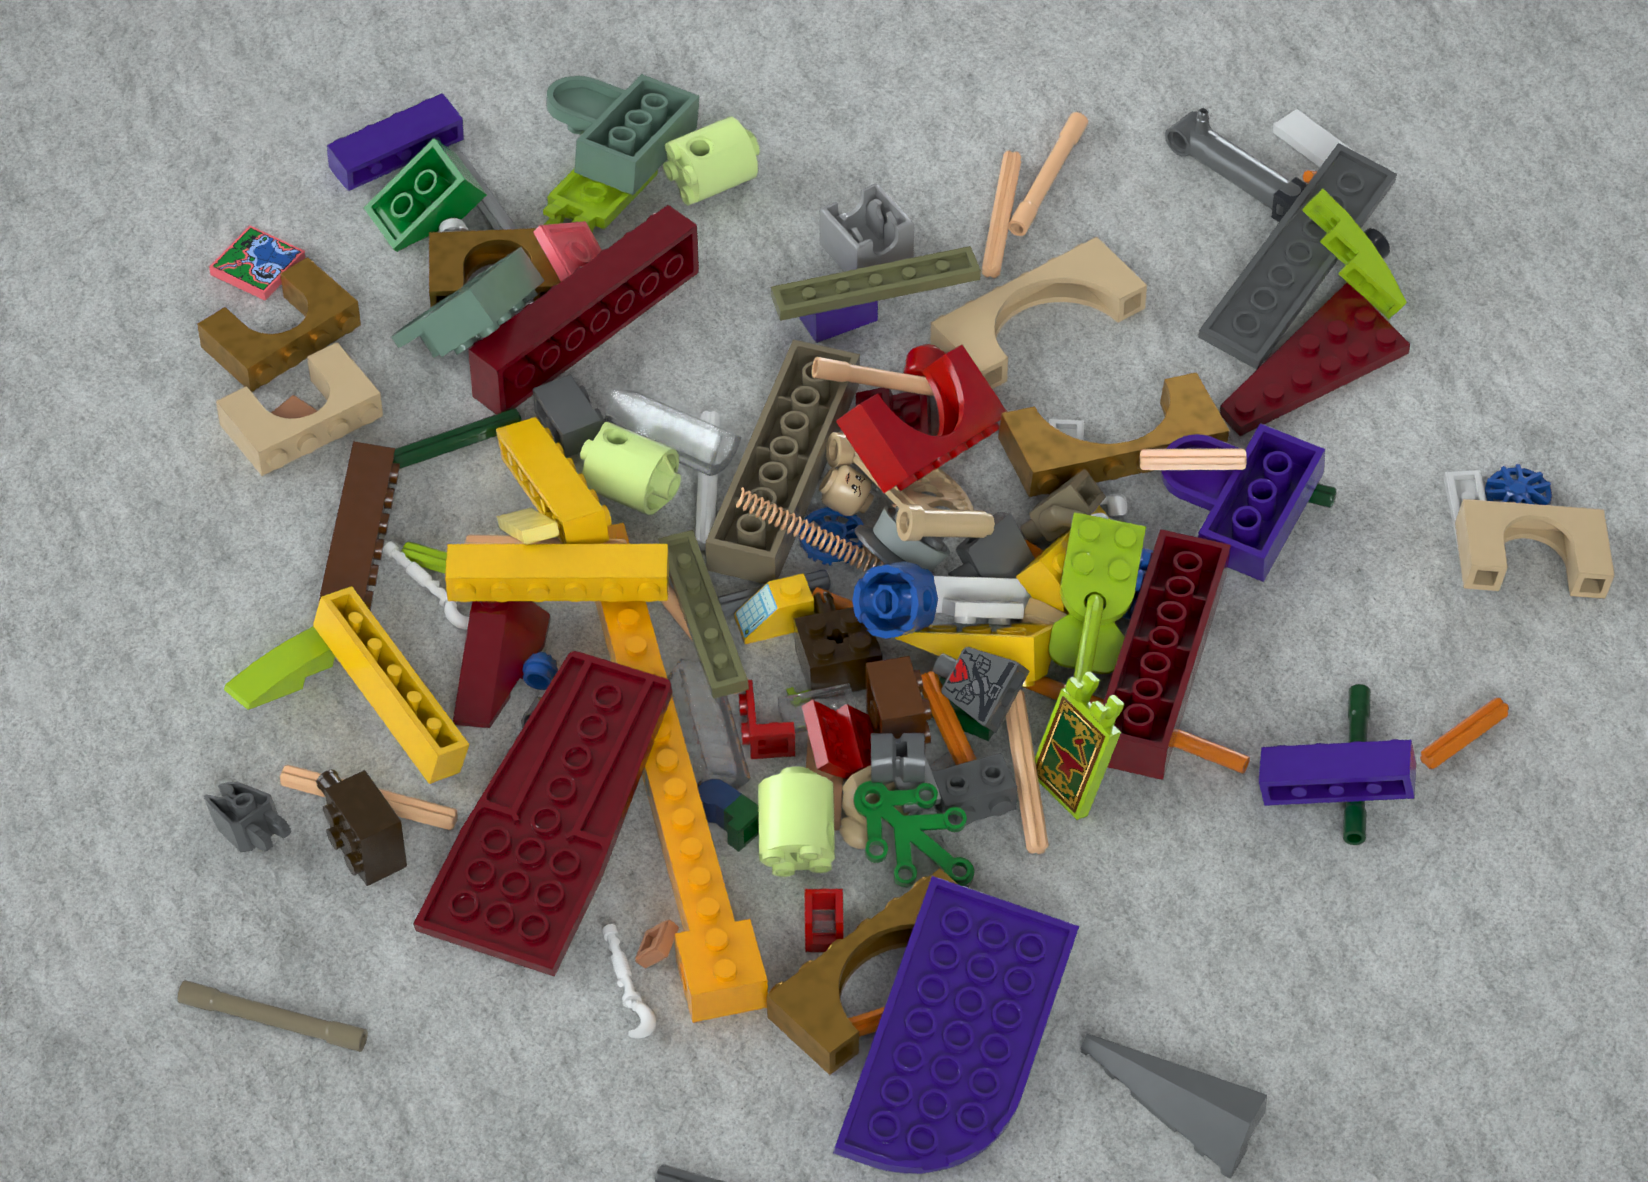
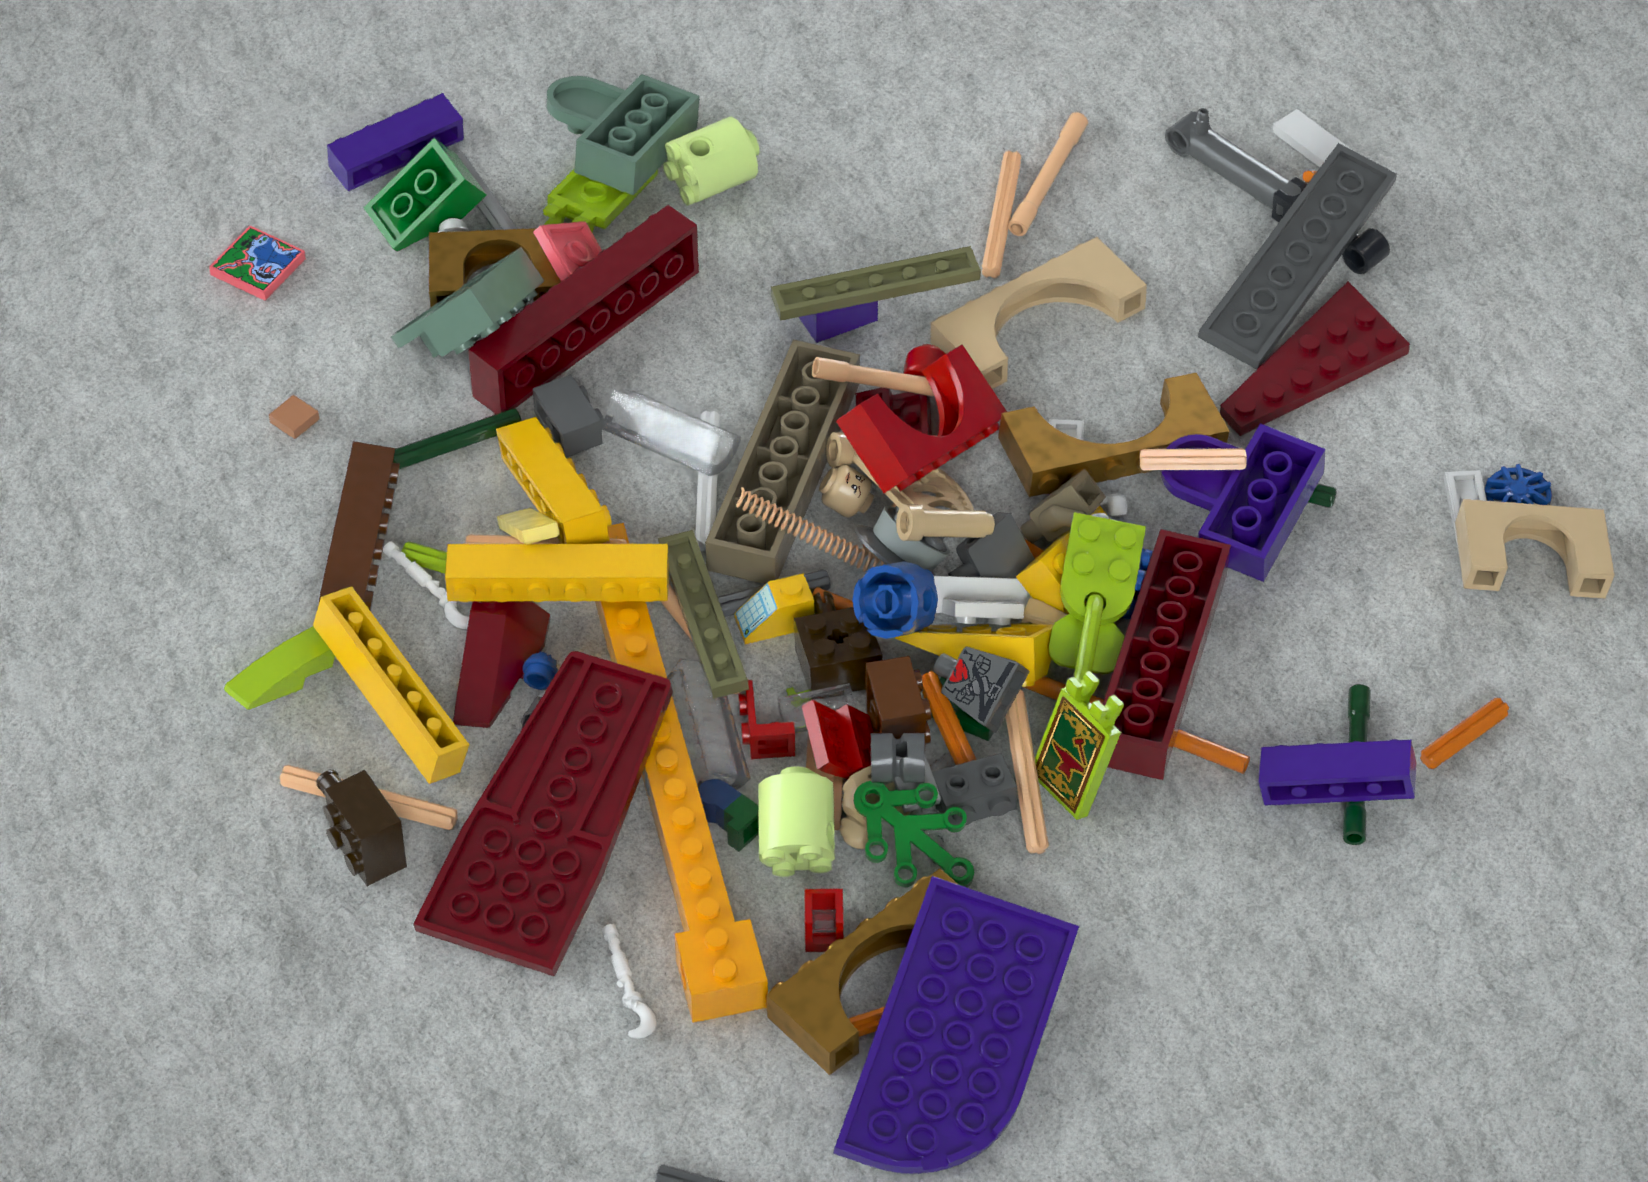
(246, 816): dark grey hinge -> none
(261, 357): pearl gold arch -> none
(276, 441): tan arch -> none
(330, 1031): dark tan piece -> none
(631, 469): yellowish green cylinder -> none
(656, 944): nougat tile -> none
(844, 531): blue wheel -> none
(868, 234): light grey piece -> none
(1203, 1108): dark grey wedge -> none
(1363, 264): lime slope -> none

